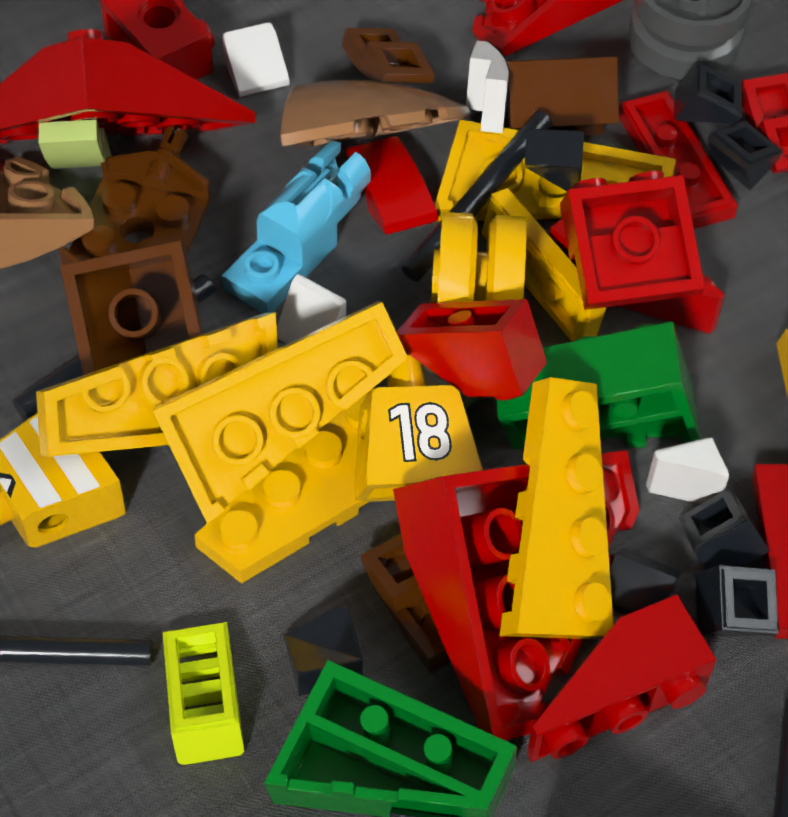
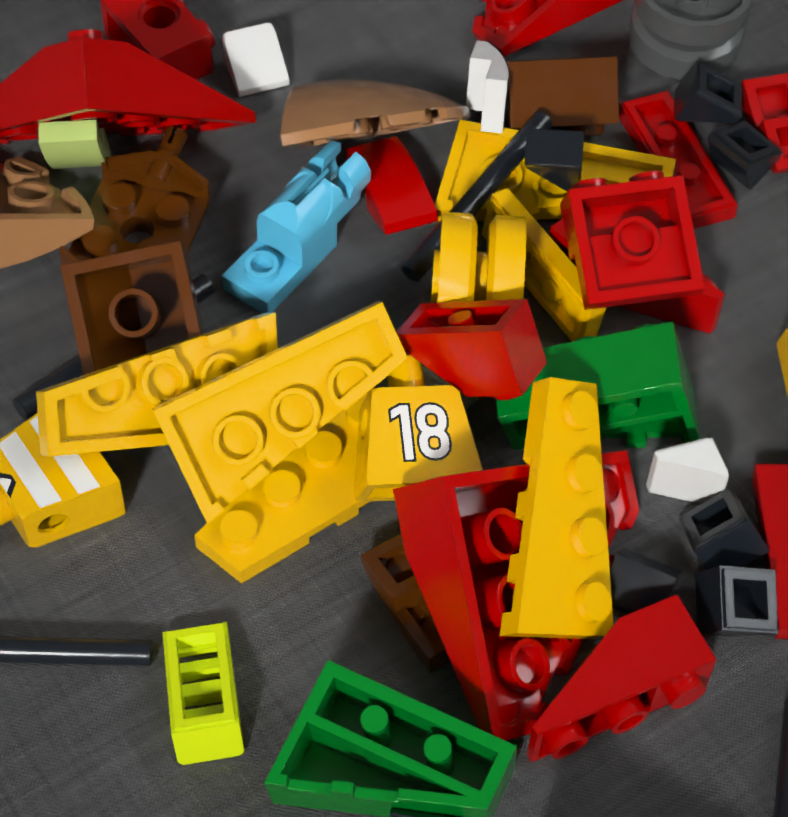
(308, 309): white slope -> none
(319, 640): black slope -> none
(385, 58): reddish brown slope -> none

